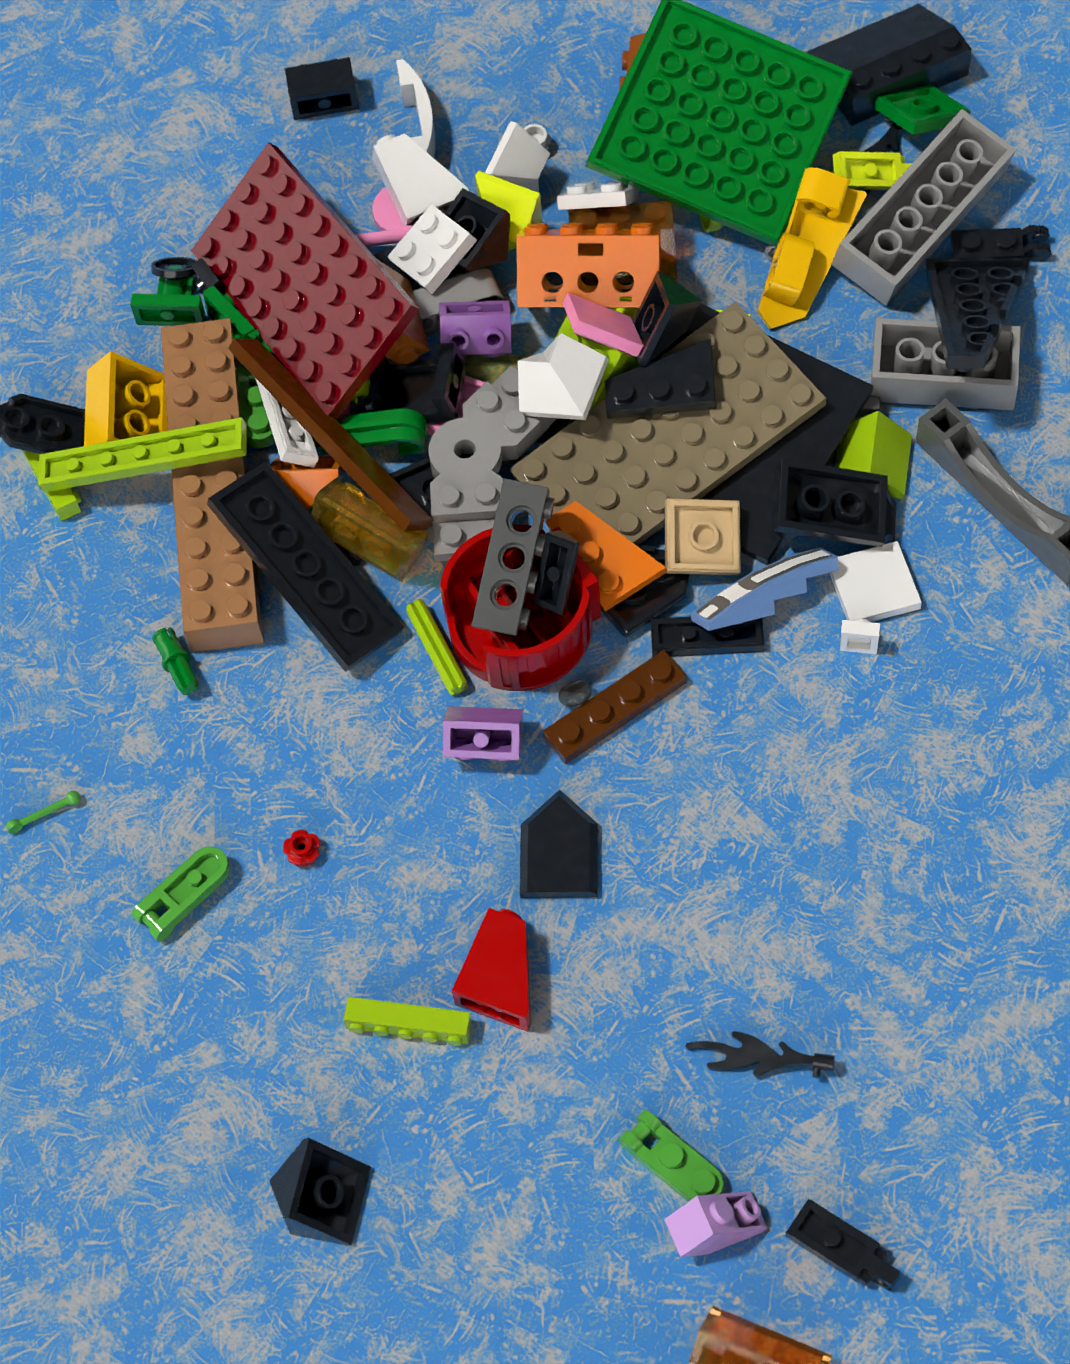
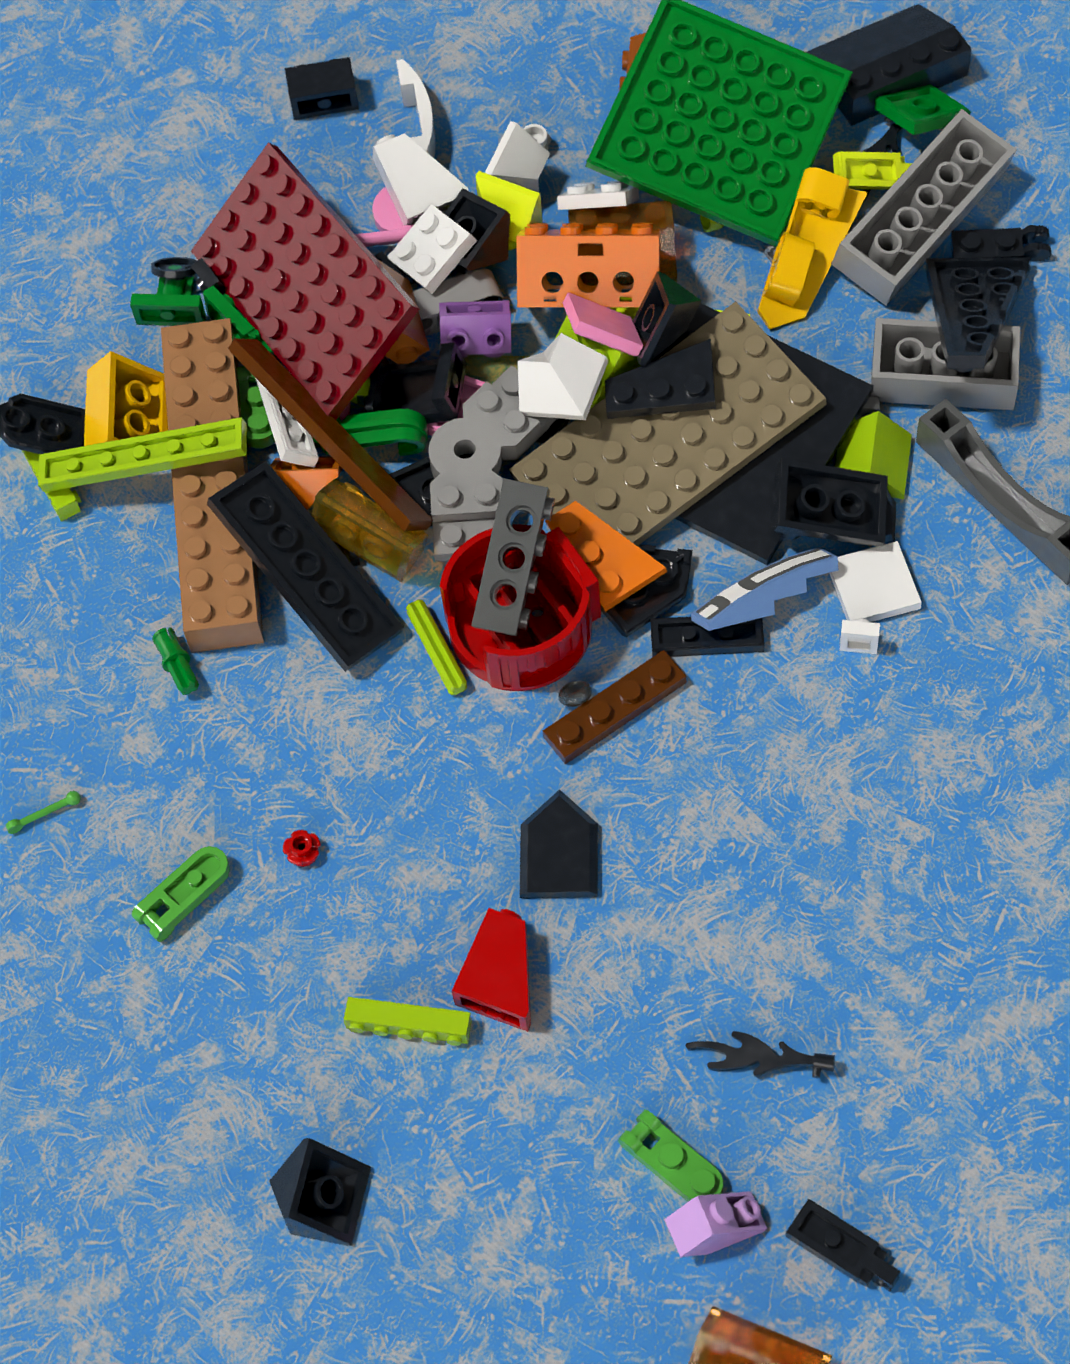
(483, 733): medium lavender brick -> none
(556, 572): black slope -> none
(702, 537): tan tile -> none

